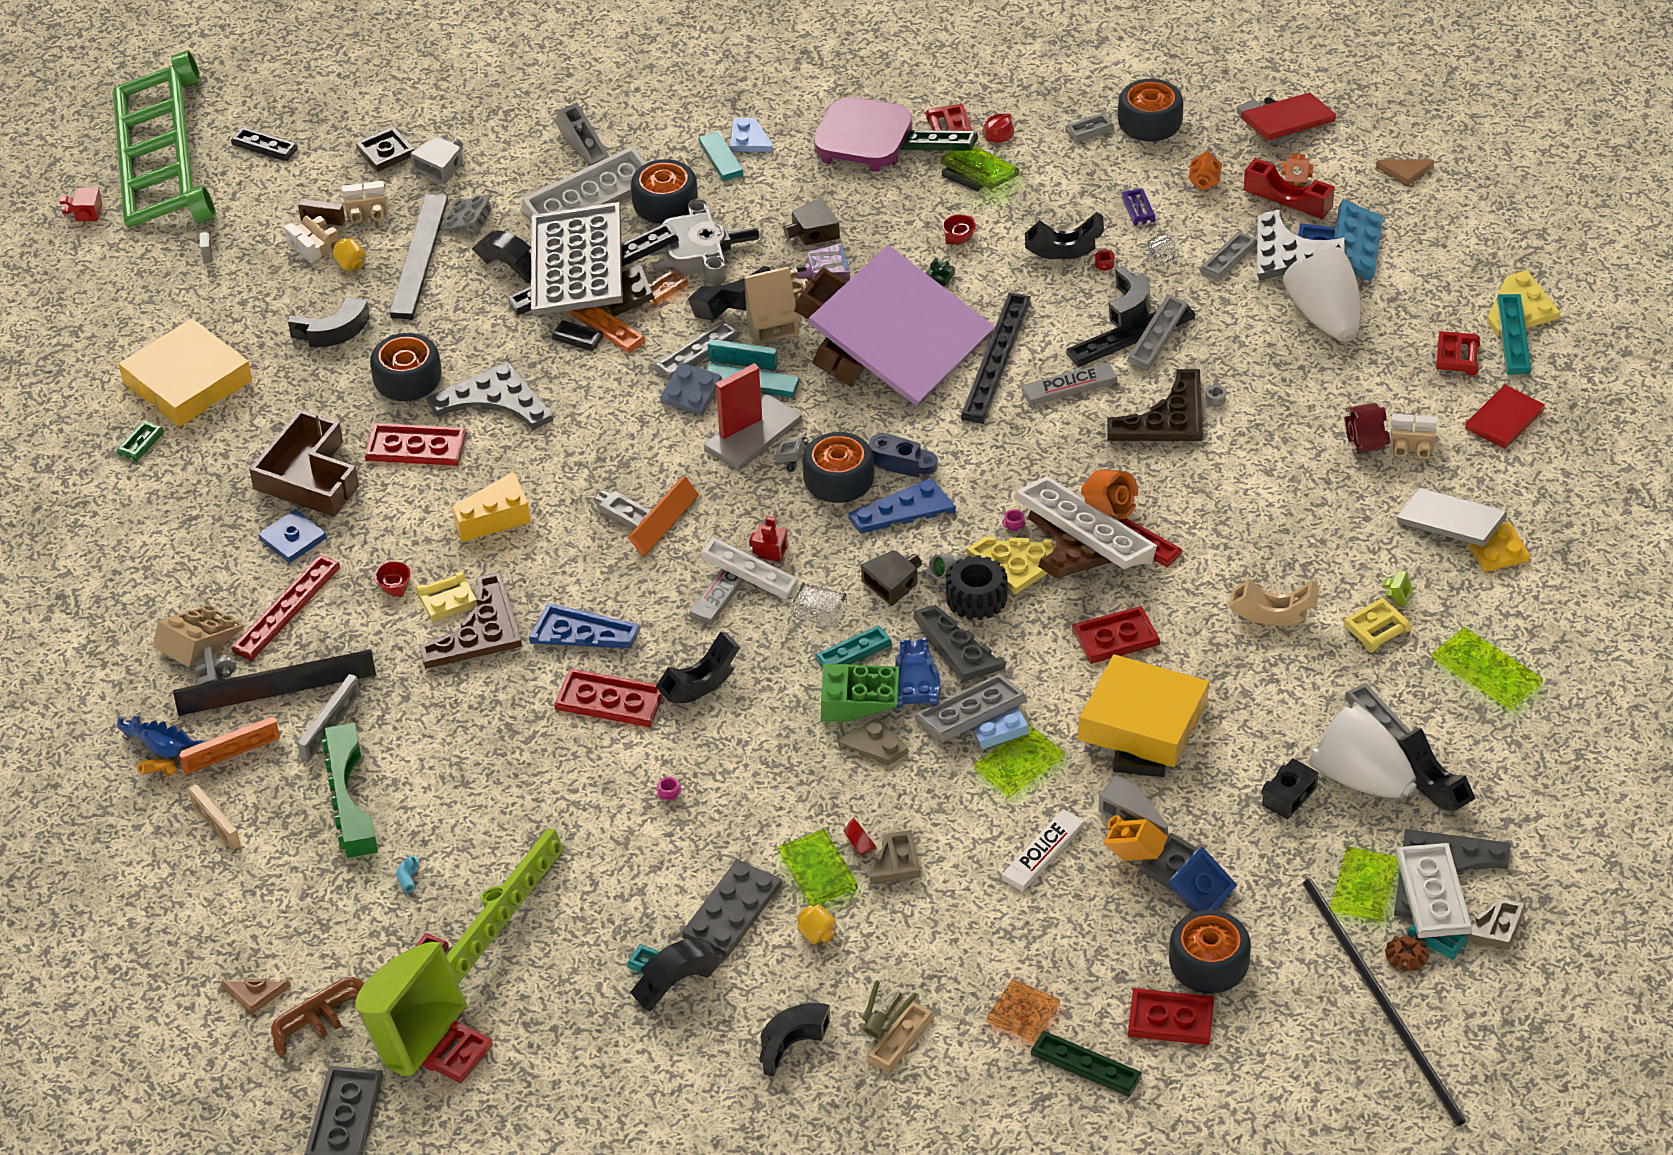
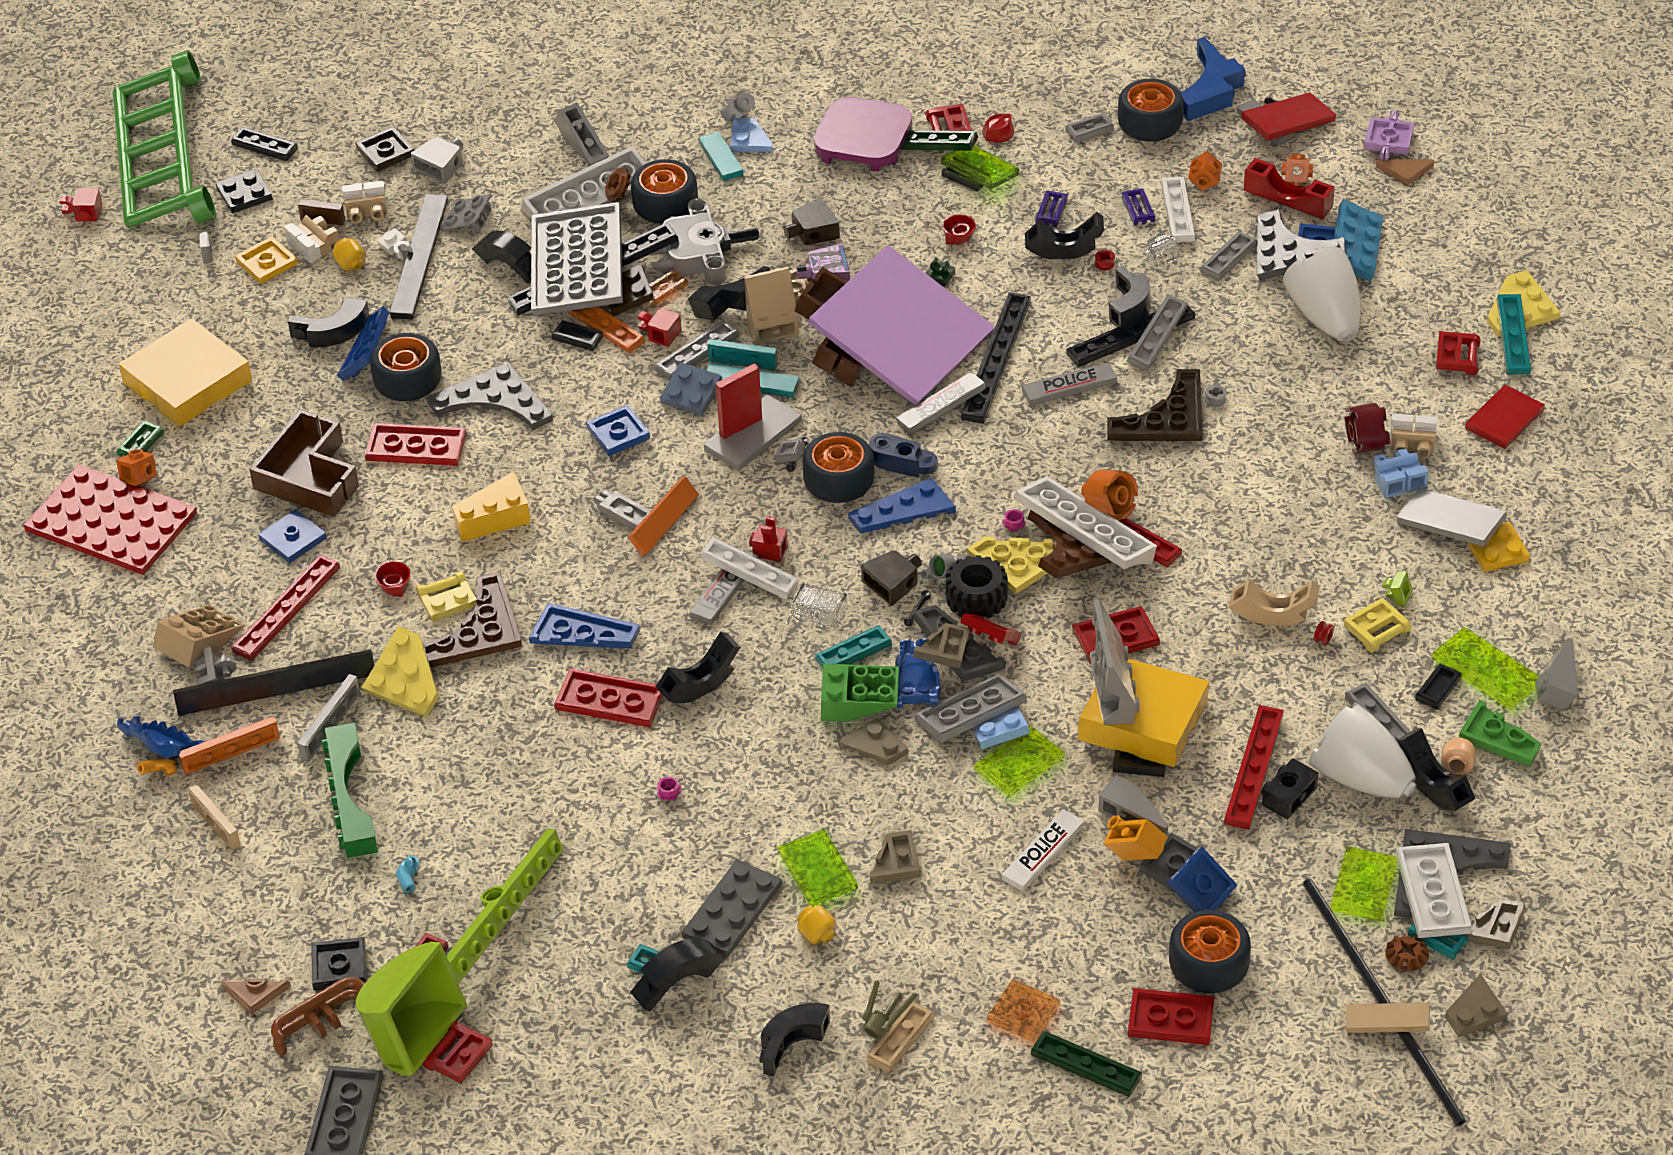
(110, 519): none -> plate
(136, 467): none -> orange brick
(244, 191): none -> plate
(266, 260): none -> yellow tile
(338, 960): none -> black plate
(364, 345): none -> blue wing
(394, 242): none -> white plate
(404, 674): none -> light yellow plate
(617, 184): none -> dark orange gear
(618, 430): none -> plate
(661, 327): none -> red brick
(738, 106): none -> light grey hips
(858, 837): red hat -> none
(925, 595): none -> black hinge
(940, 403): none -> tile
(944, 646): none -> dark tan wing
(997, 633): none -> red plate
(1048, 219): none -> dark purple tile
(1112, 671): none -> light grey piece
(1178, 209): none -> white plate
(1215, 86): none -> blue arch
(1254, 767): none -> red plate
(1323, 633): none -> red bush
(1388, 1017): none -> tan tile
(1389, 135): none -> lavender plate
(1399, 473): none -> light blue hips
(1438, 686): none -> black tile
(1458, 756): none -> light nougat head
(1475, 1009): none -> dark tan wing
(1497, 736): none -> bright green wing
(1558, 680): none -> light grey slope

